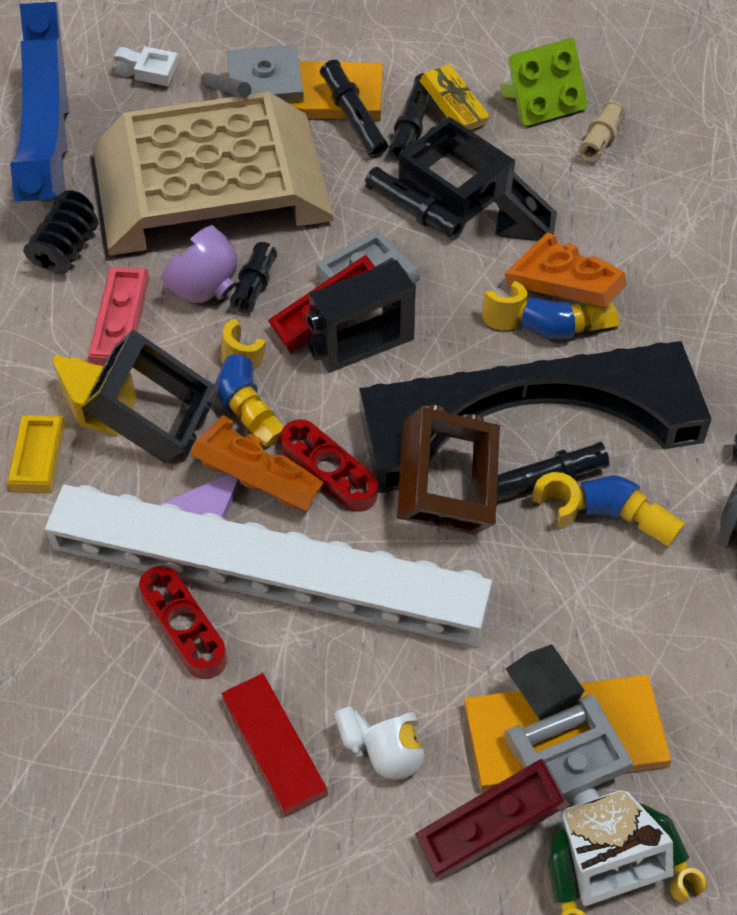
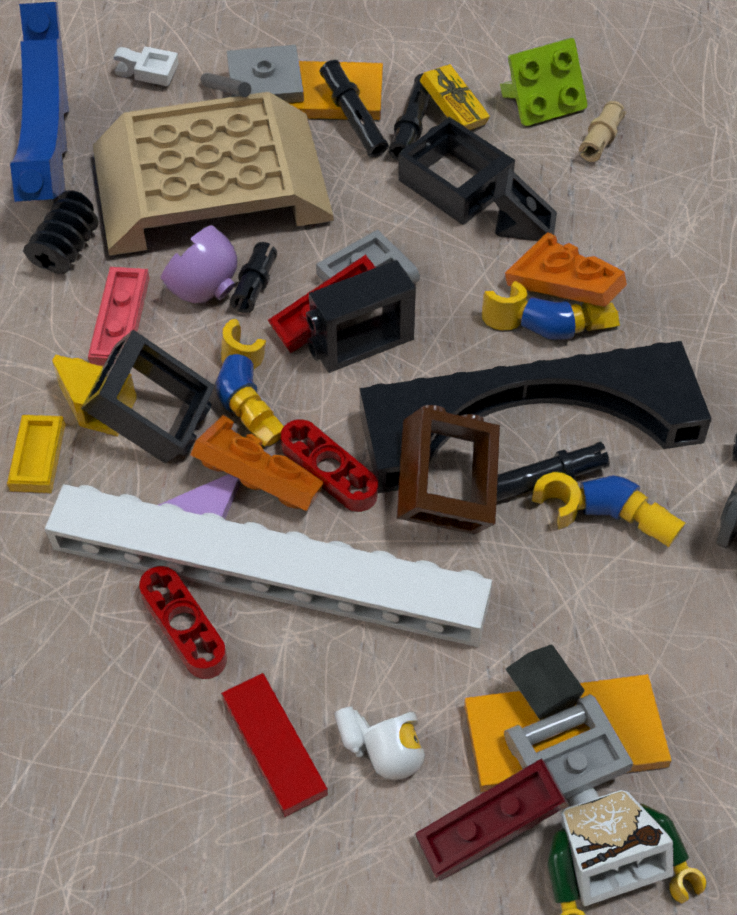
(426, 210): black pin -> none

